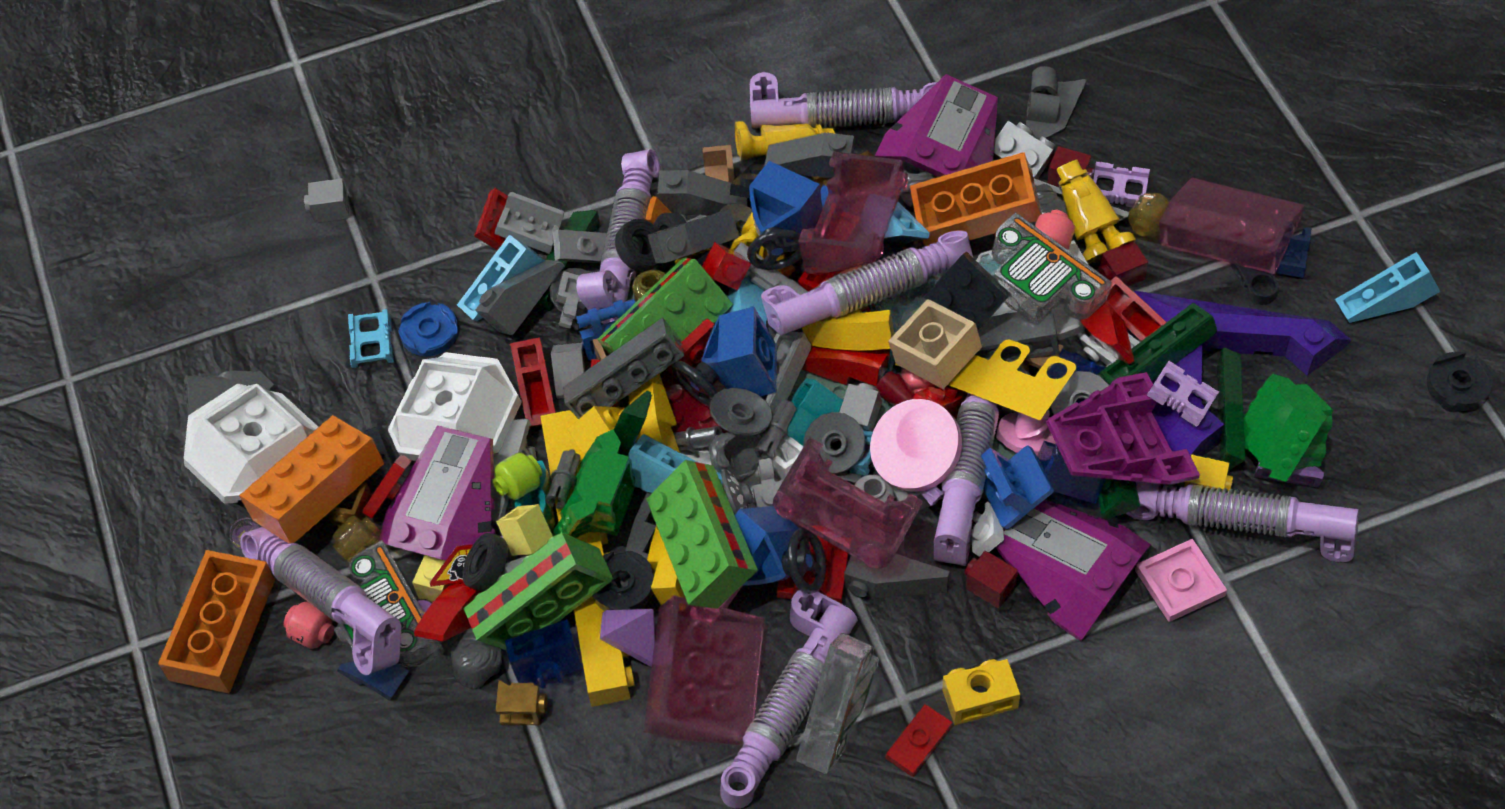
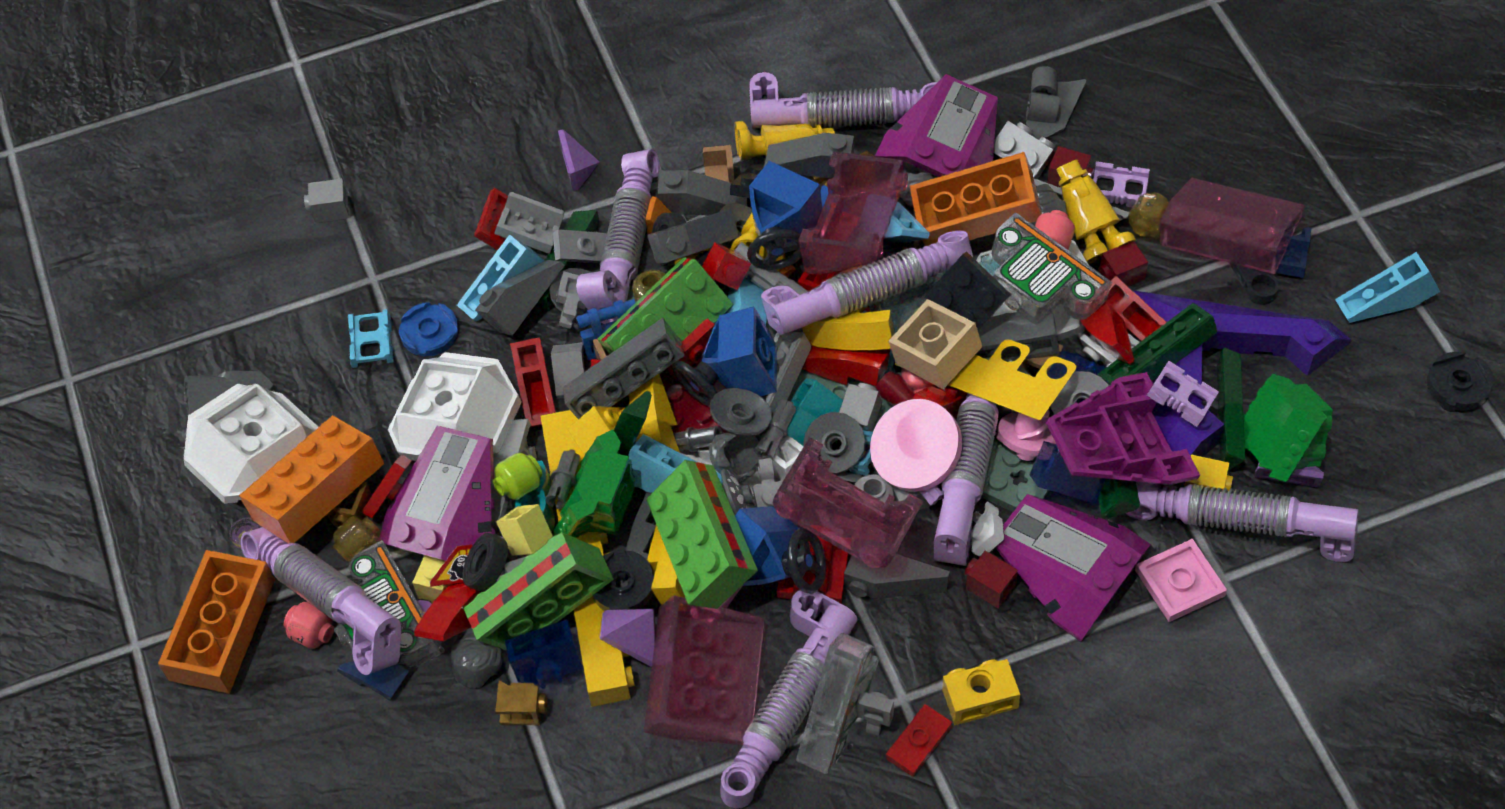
(577, 160): none -> medium lavender slope
(626, 249): black tyre -> none
(876, 710): none -> light grey plate
(1014, 484): blue bracket -> none

